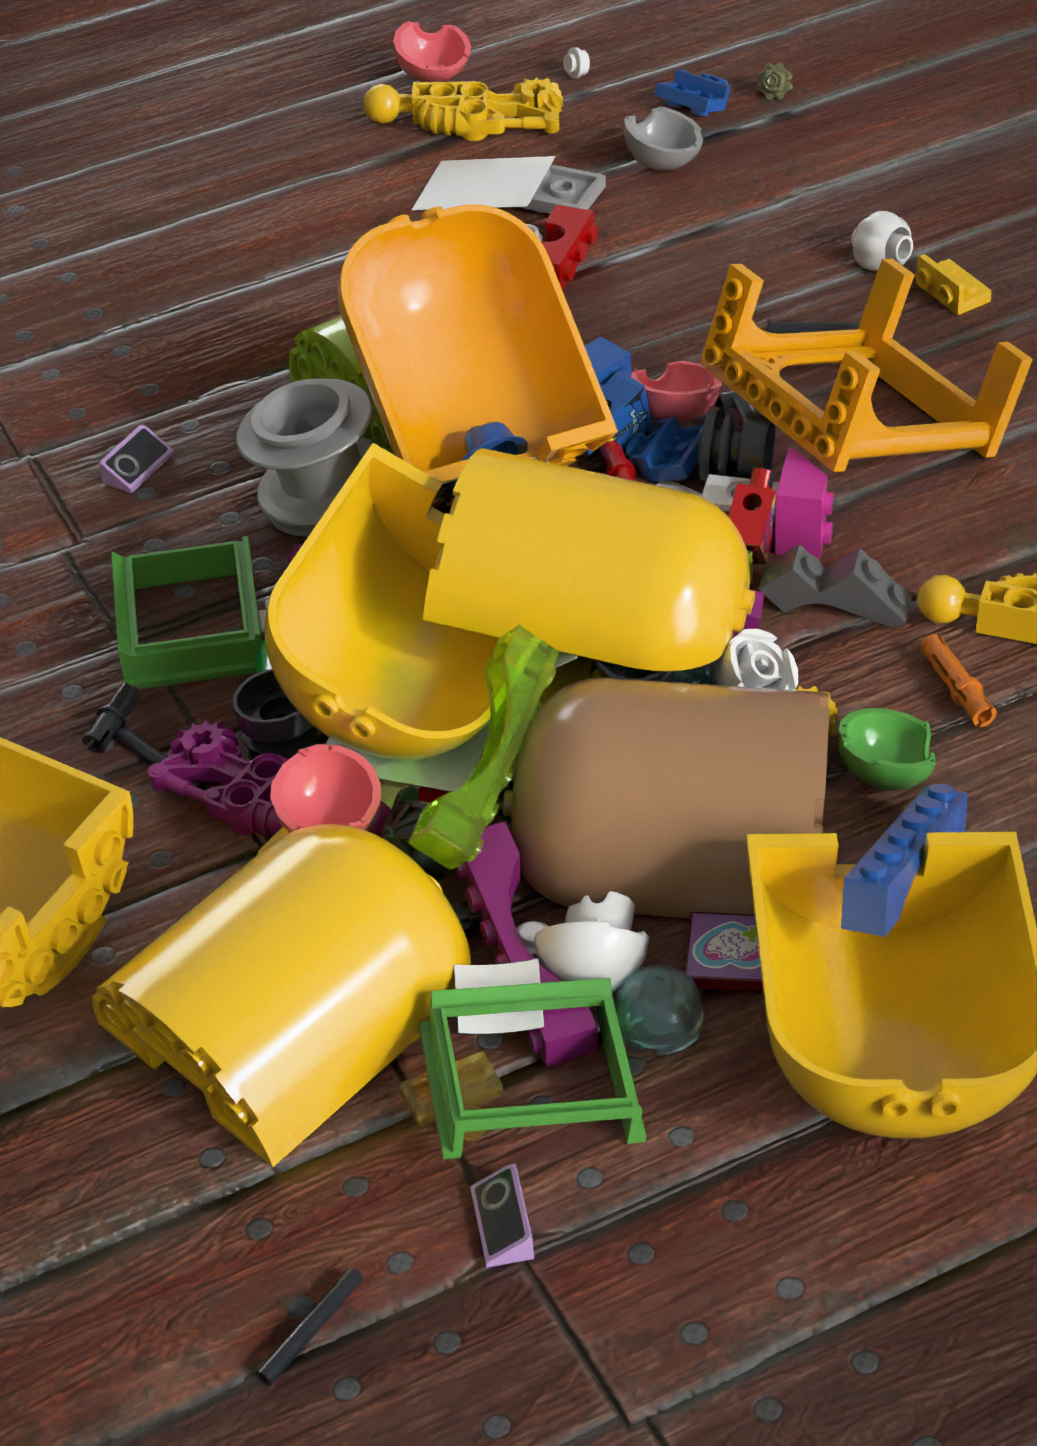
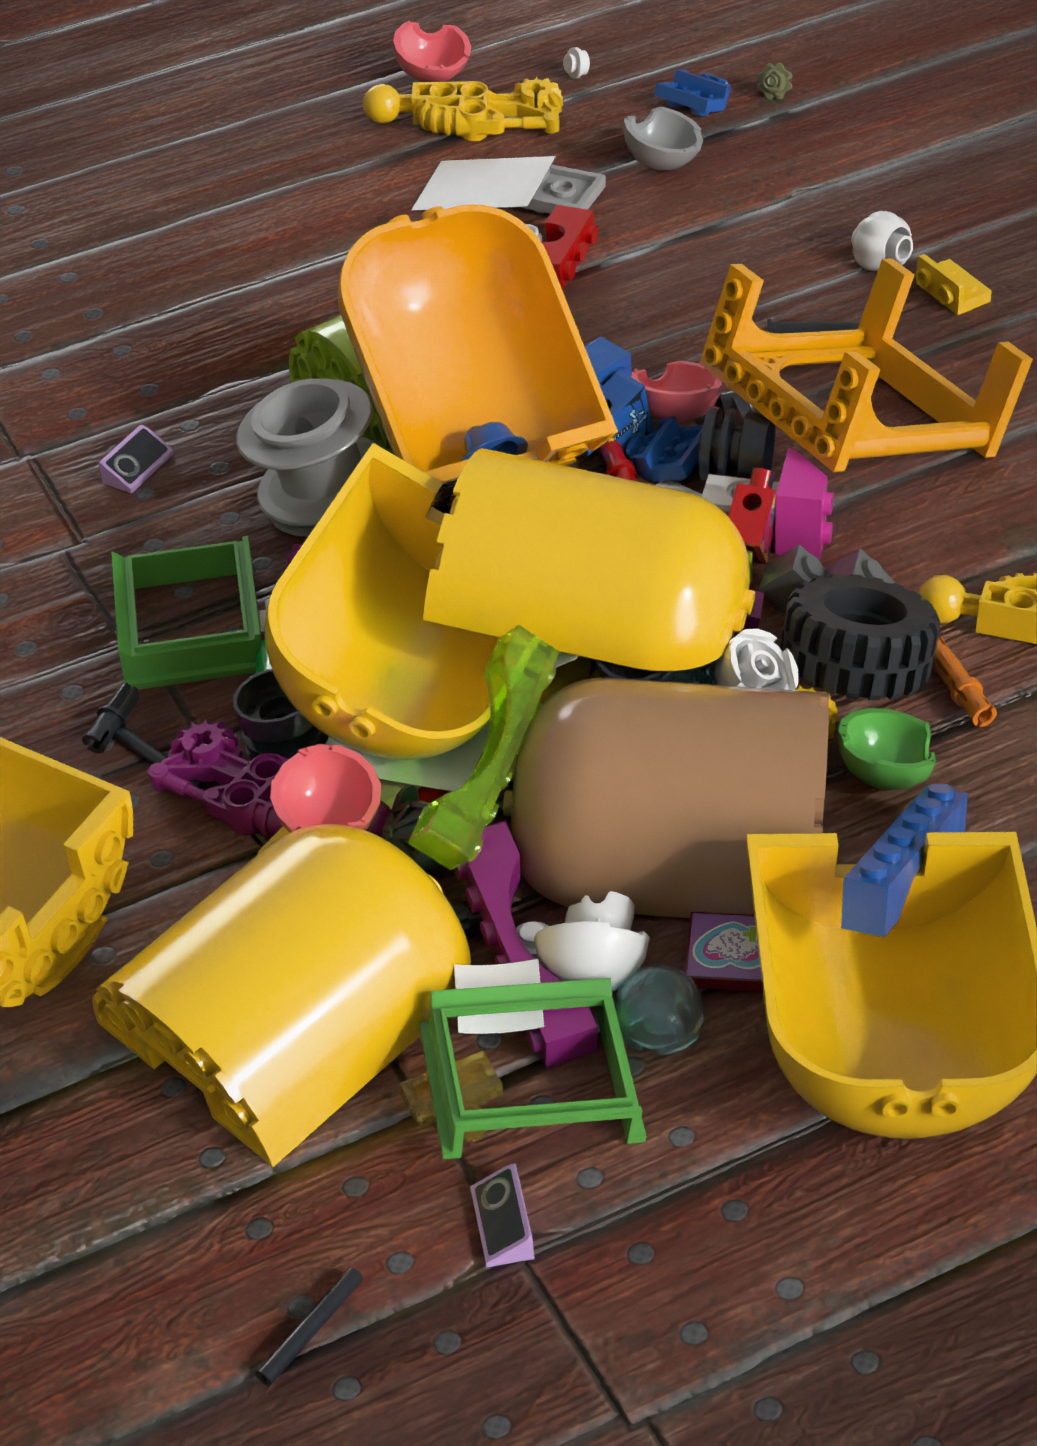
(860, 636): none -> black tyre

